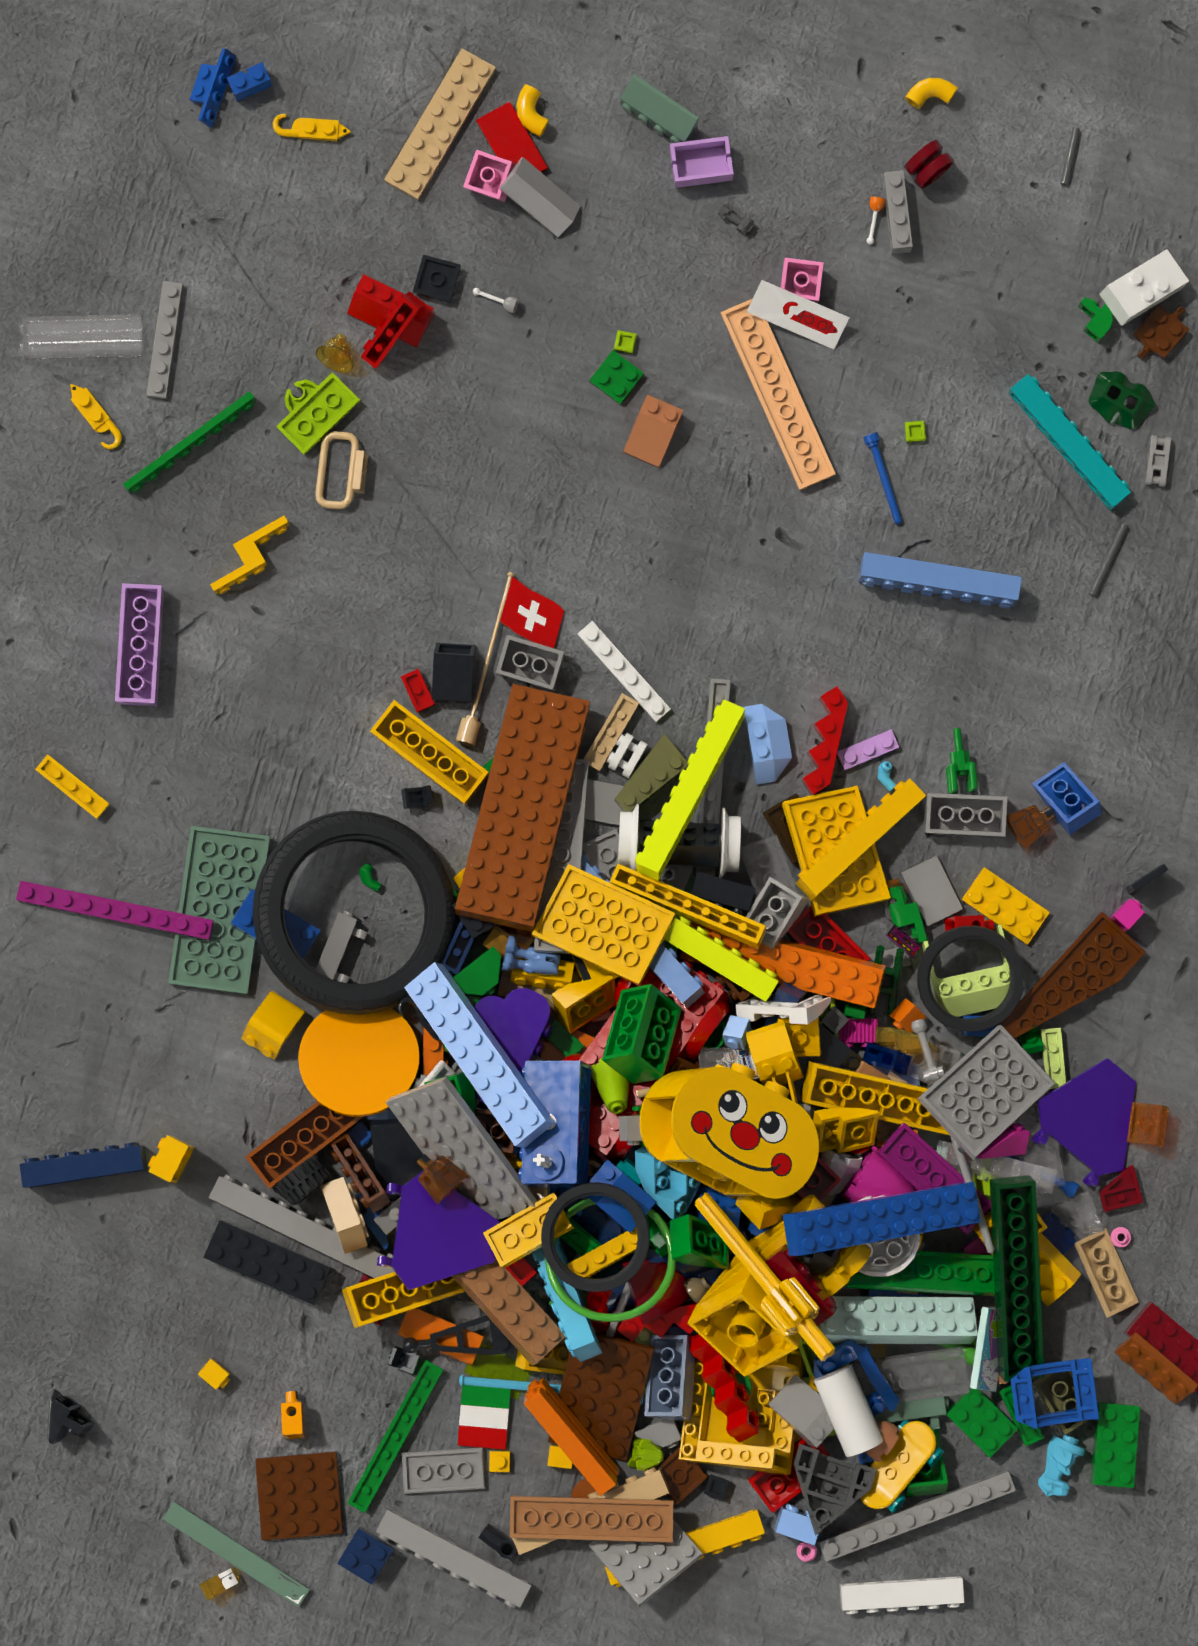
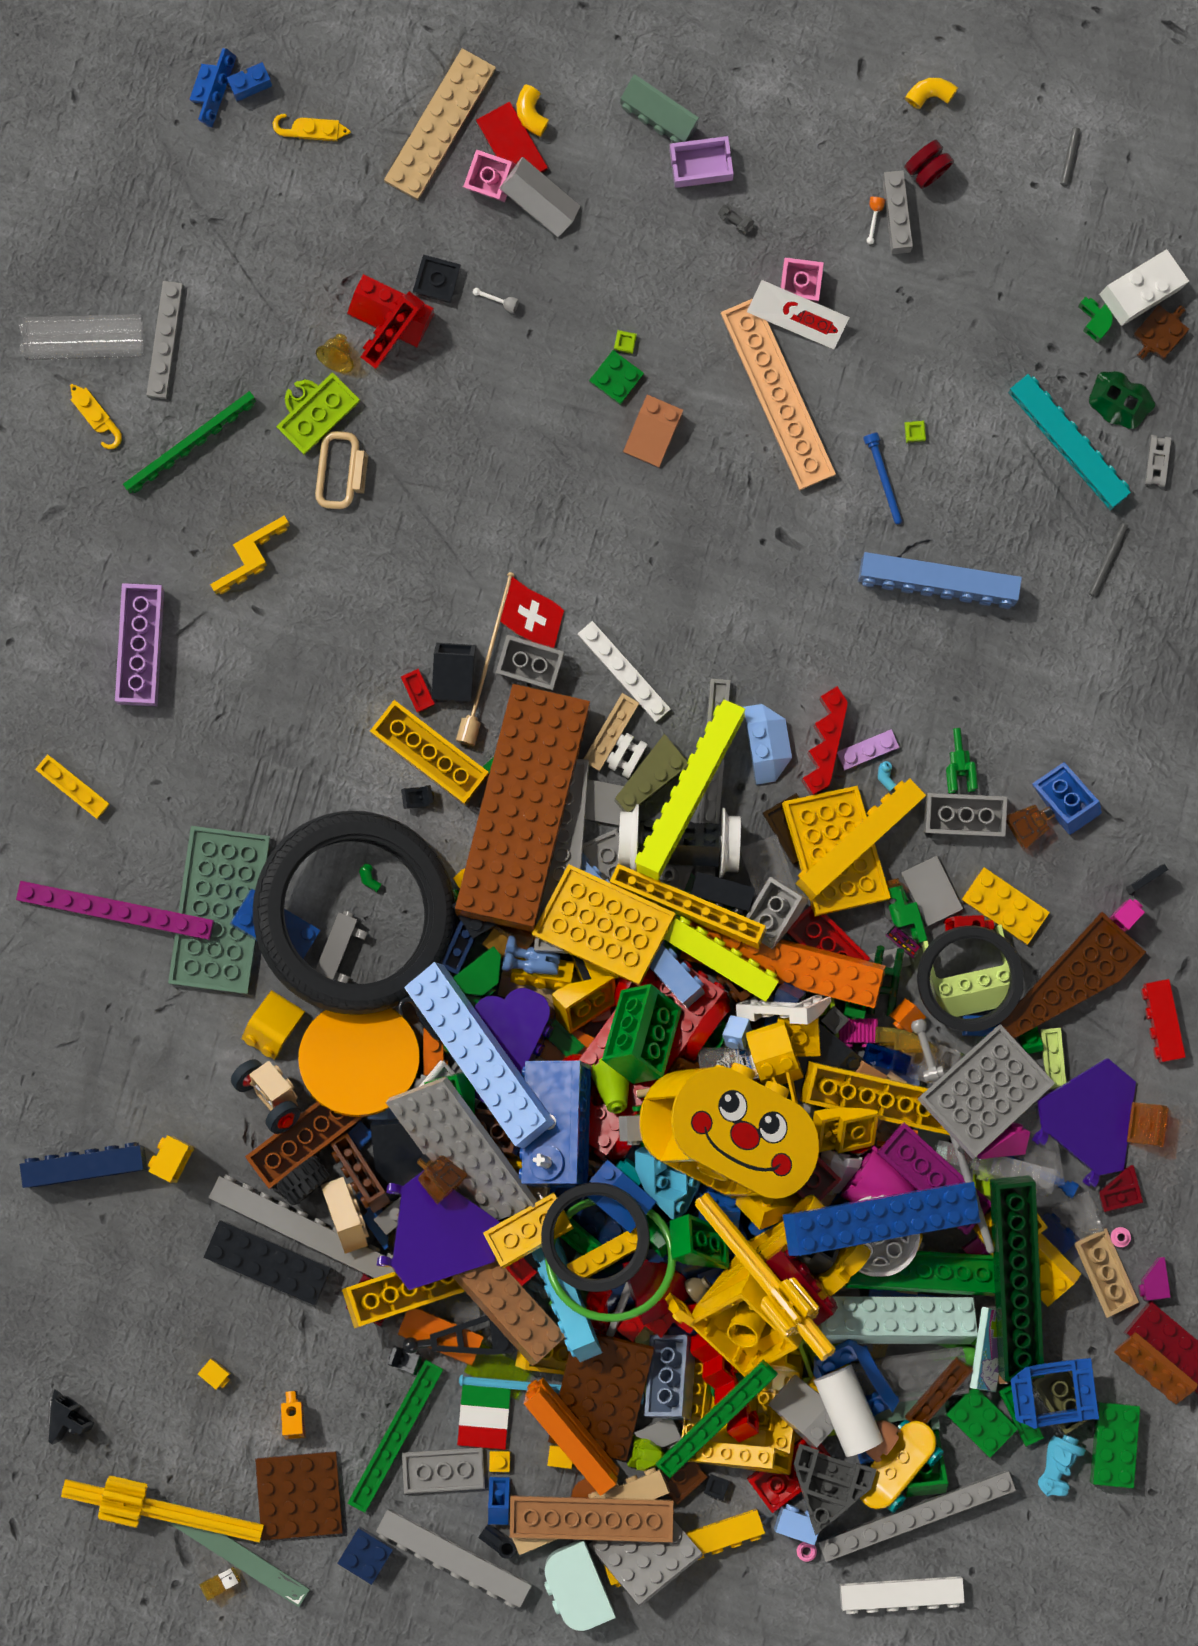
(126, 1501): none -> yellow axle
(272, 1090): none -> brick
(498, 1500): none -> blue slope
(577, 1587): none -> light aqua brick
(679, 1309): none -> yellow plate
(716, 1418): none -> green tile
(939, 1391): none -> reddish brown tile
(1155, 1281): none -> magenta slope
(1164, 1021): none -> red brick

